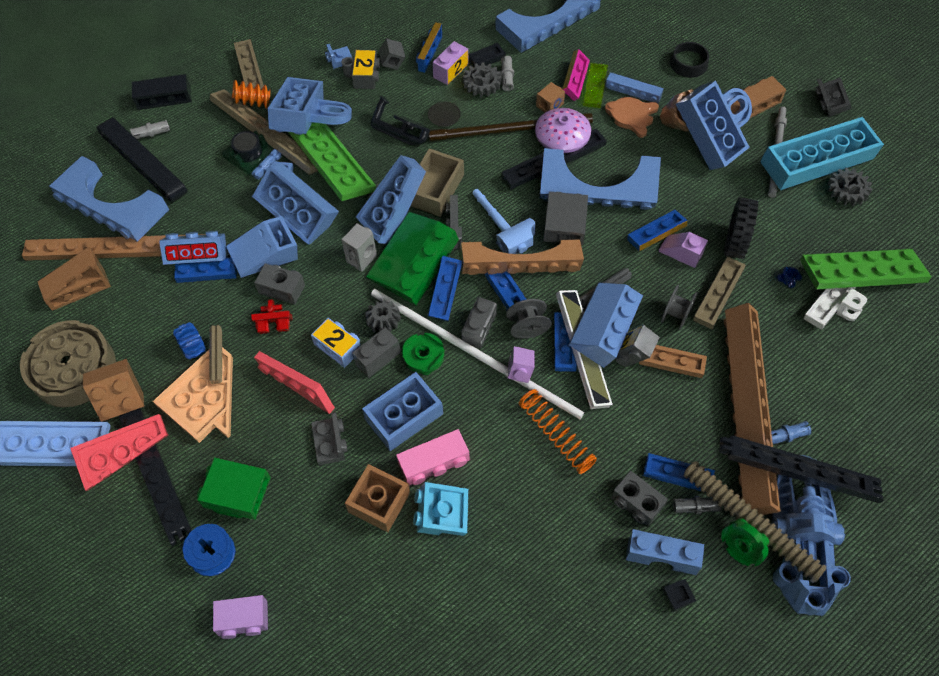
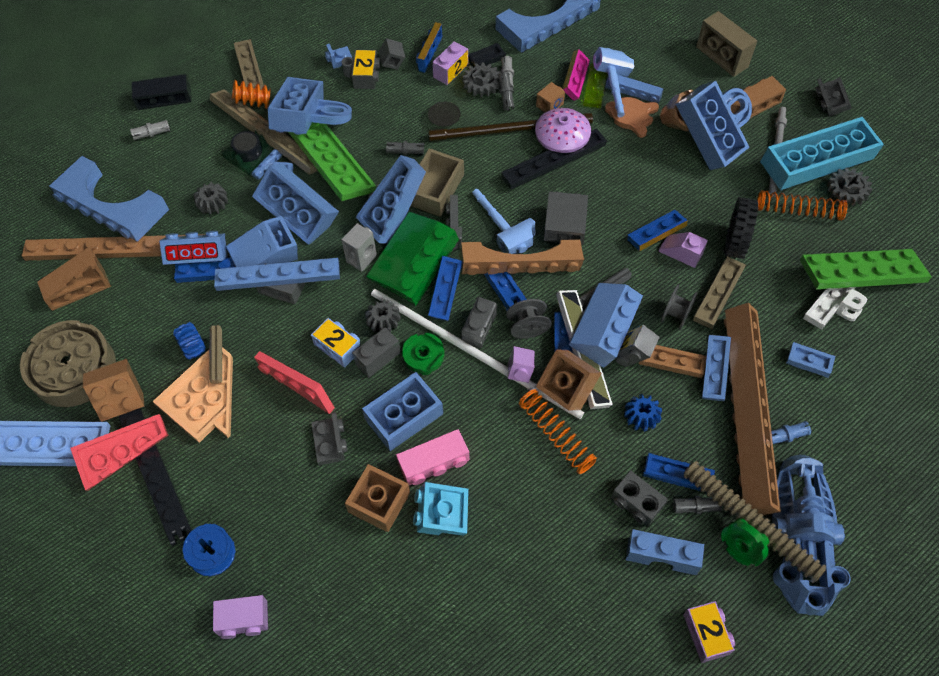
(142, 160): black beam -> none
(210, 198): none -> dark grey gear
(233, 489): green brick -> none
(263, 319): red hips -> none
(277, 274): none -> medium blue plate
(395, 132): black piece -> none
(404, 148): none -> dark grey pin
(506, 91): none -> dark grey pin
(568, 380): none -> medium nougat brick
(614, 64): none -> light blue piece
(637, 190): medium blue arch -> none
(643, 412): none -> blue gear
(679, 595): black plate -> none
(685, 70): black tyre -> none
(709, 631): none -> brick
(716, 368): none -> medium blue plate
(726, 43): none -> dark tan brick
(761, 201): none -> orange piece
(790, 272): clear blue plate -> none
(802, 468): black hinge -> none
(810, 359): none -> medium blue plate

